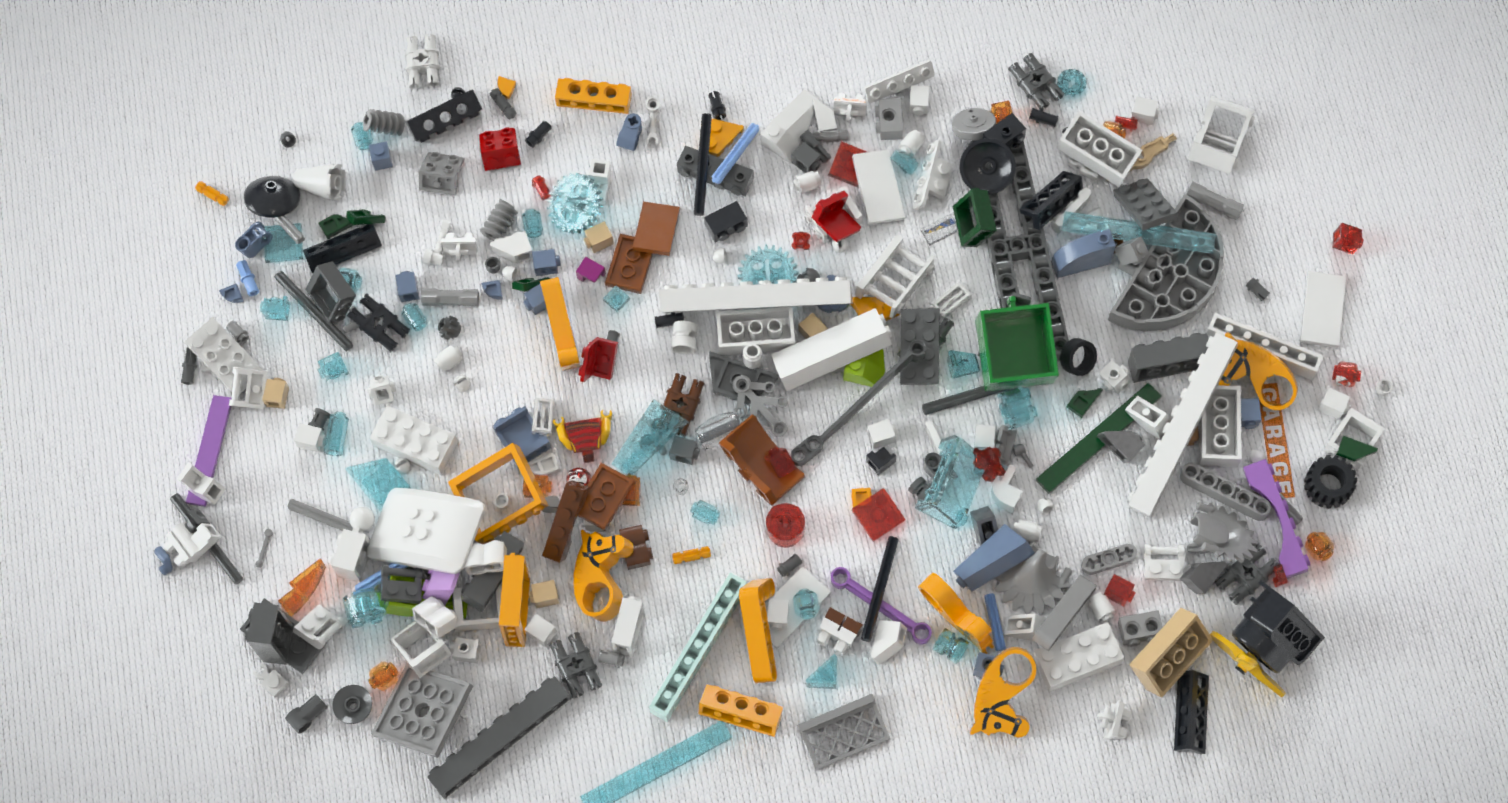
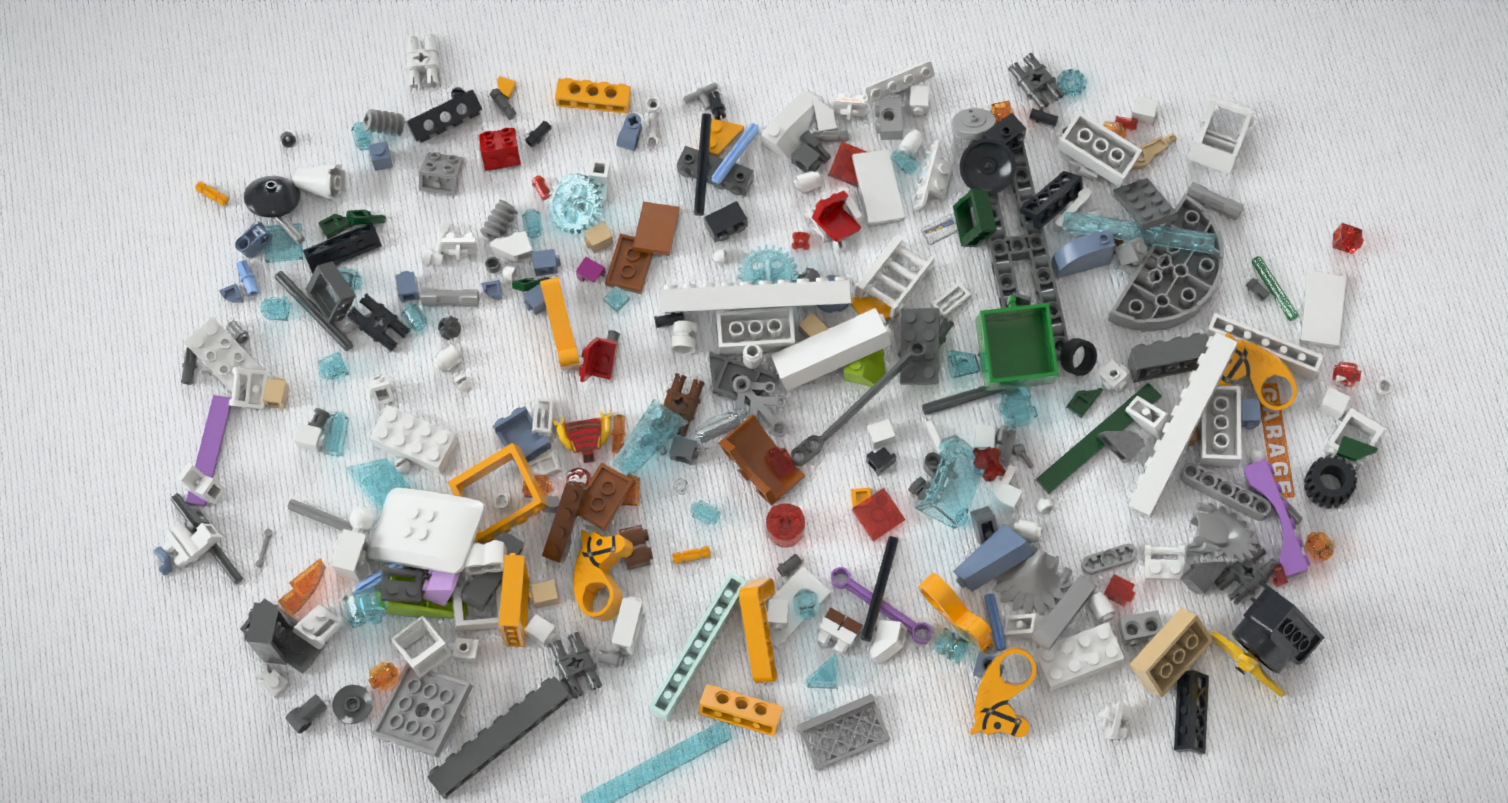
(435, 617): white brick -> none
(618, 433): none -> clear orange axle
(701, 93): none -> light grey piece
(1275, 288): none -> clear green axle

